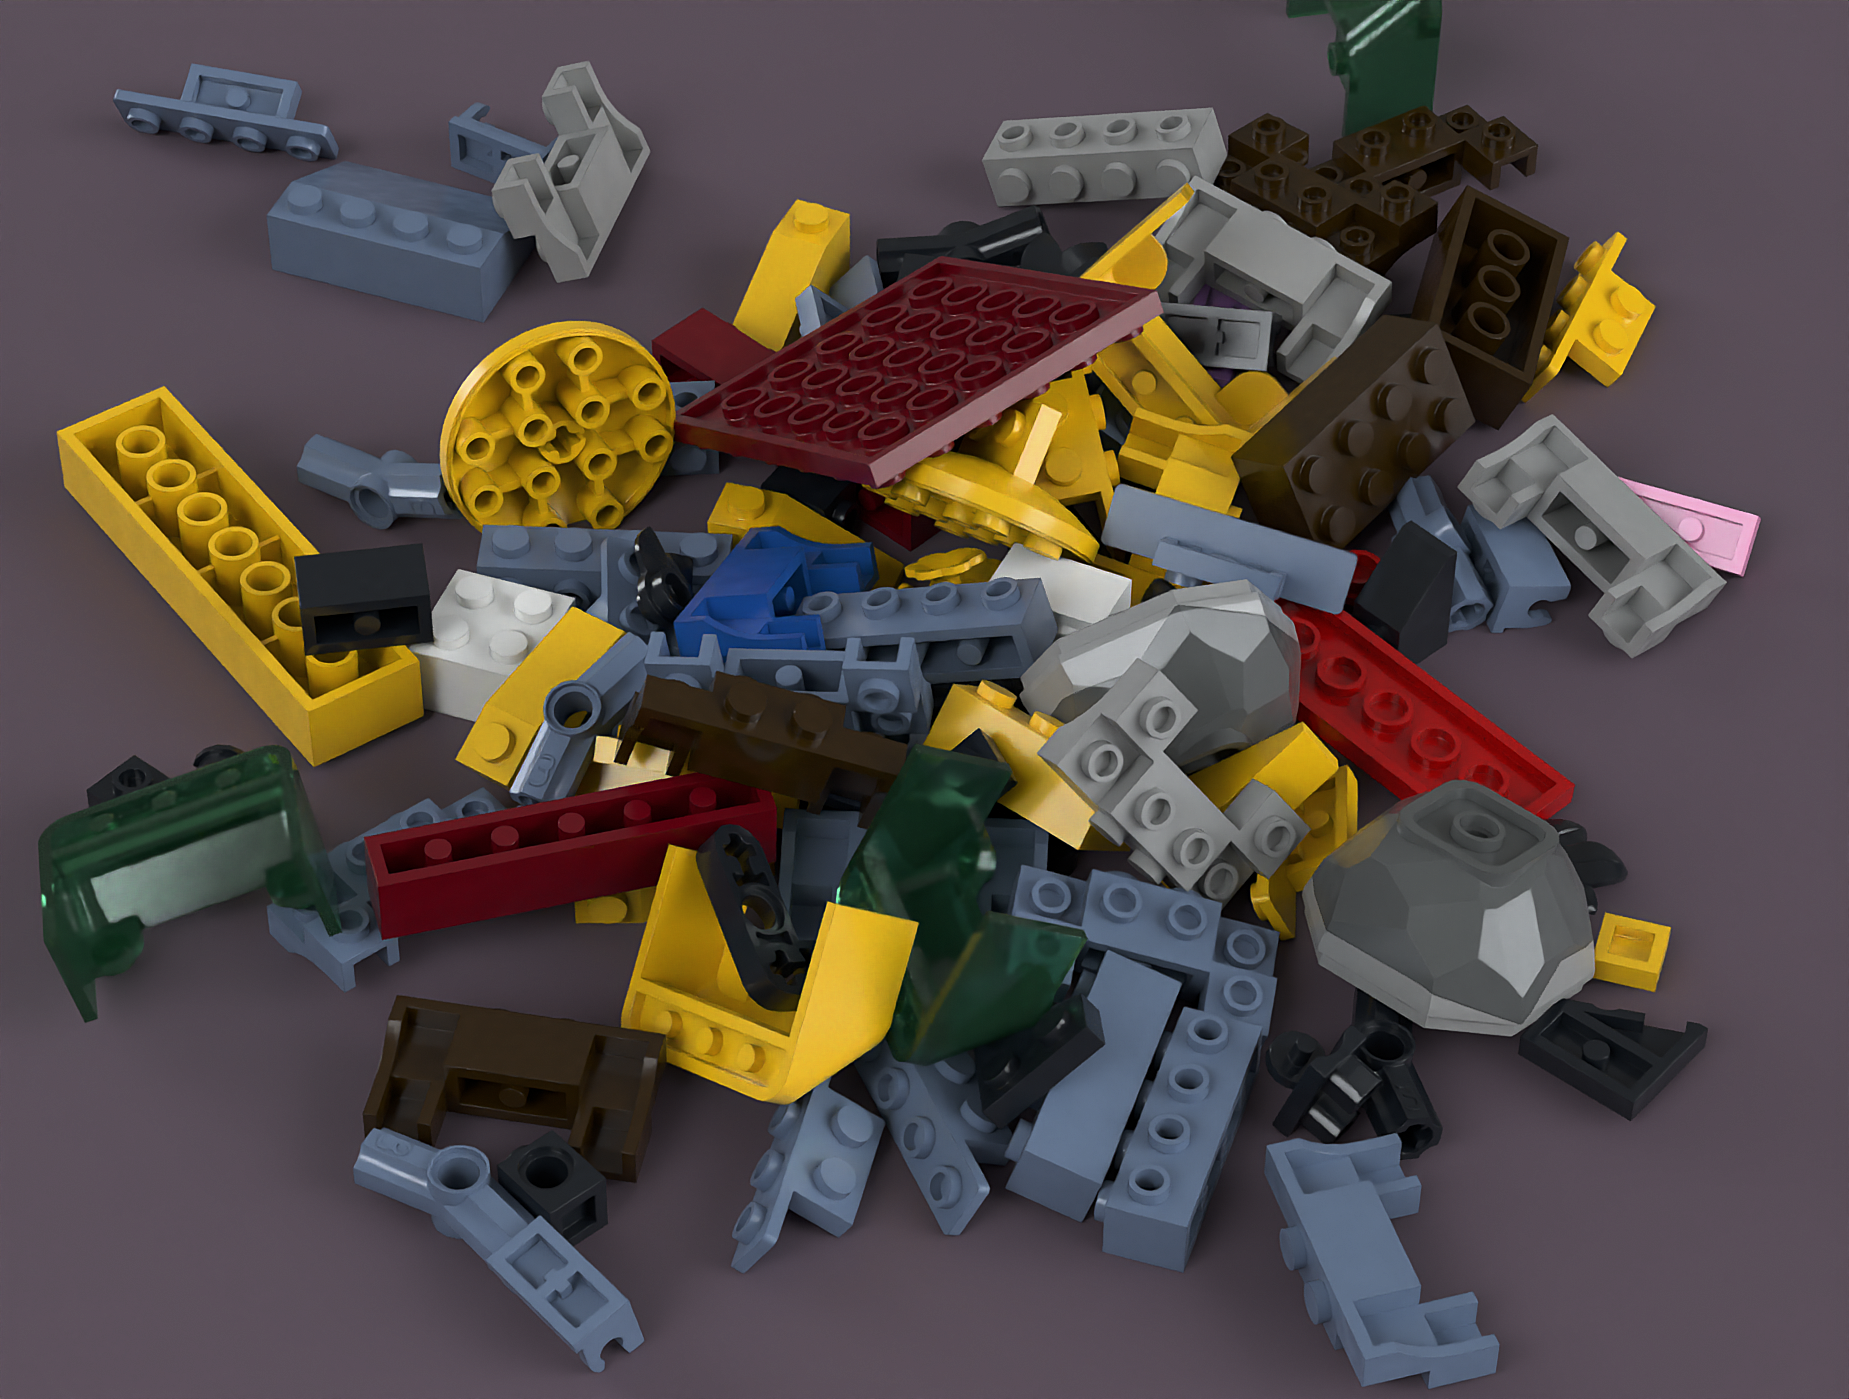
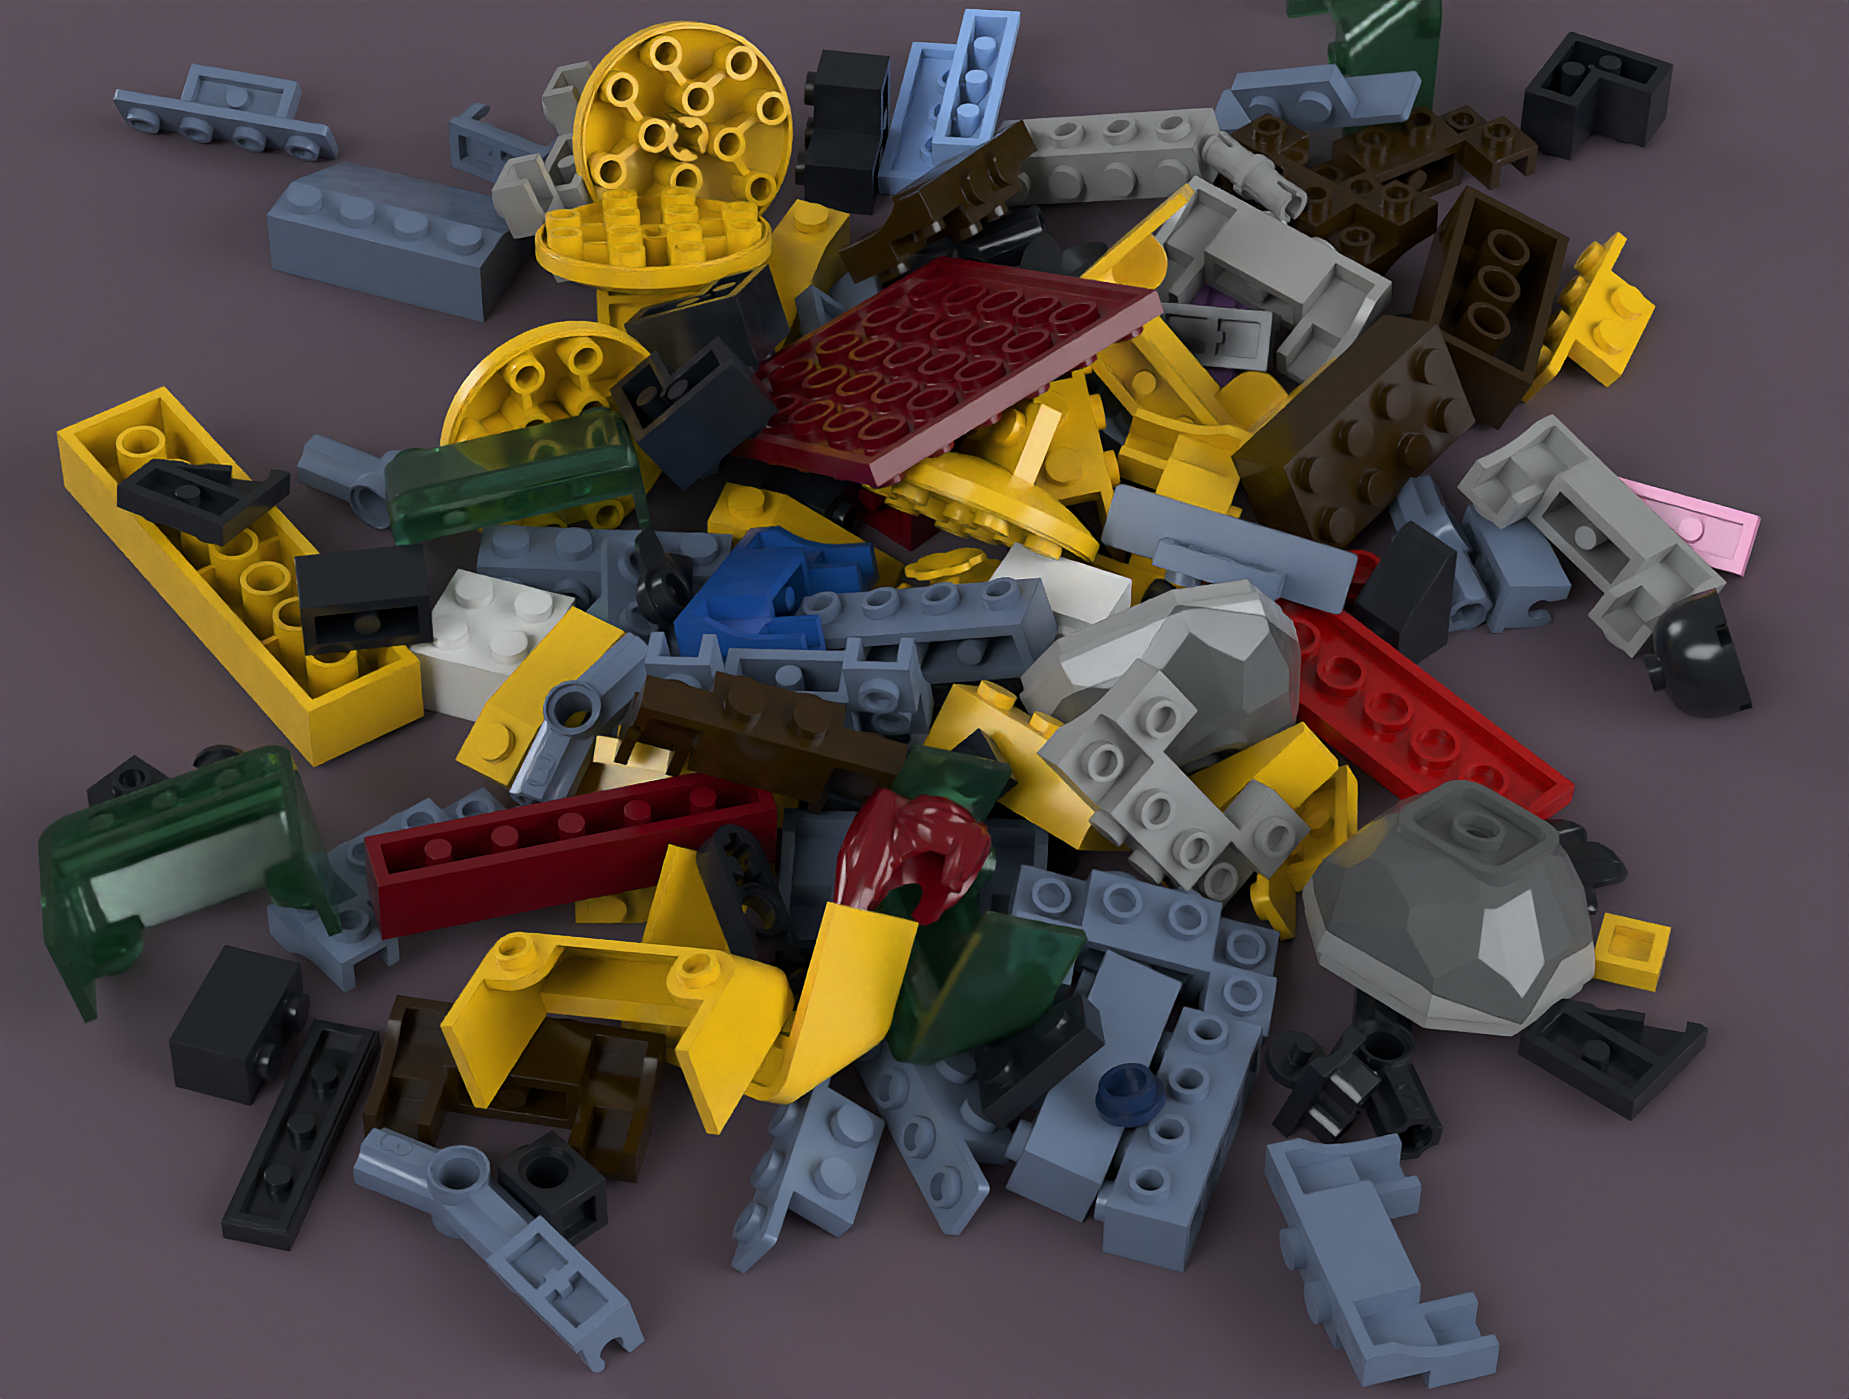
(200, 498): none -> black wing
(239, 1025): none -> black brick
(301, 1135): none -> black tile
(513, 476): none -> clear green windscreen
(651, 250): none -> yellow bracket
(684, 111): none -> yellow bracket
(695, 413): none -> black brick
(724, 999): none -> yellow windscreen
(737, 308): none -> black brick
(846, 132): none -> black brick
(906, 843): none -> dark red hair
(942, 203): none -> dark brown bracket
(949, 97): none -> light blue slope
(1129, 1095): none -> dark blue plate
(1254, 176): none -> light grey pin
(1317, 98): none -> sand blue bracket
(1595, 89): none -> black brick
(1698, 658): none -> black cylinder

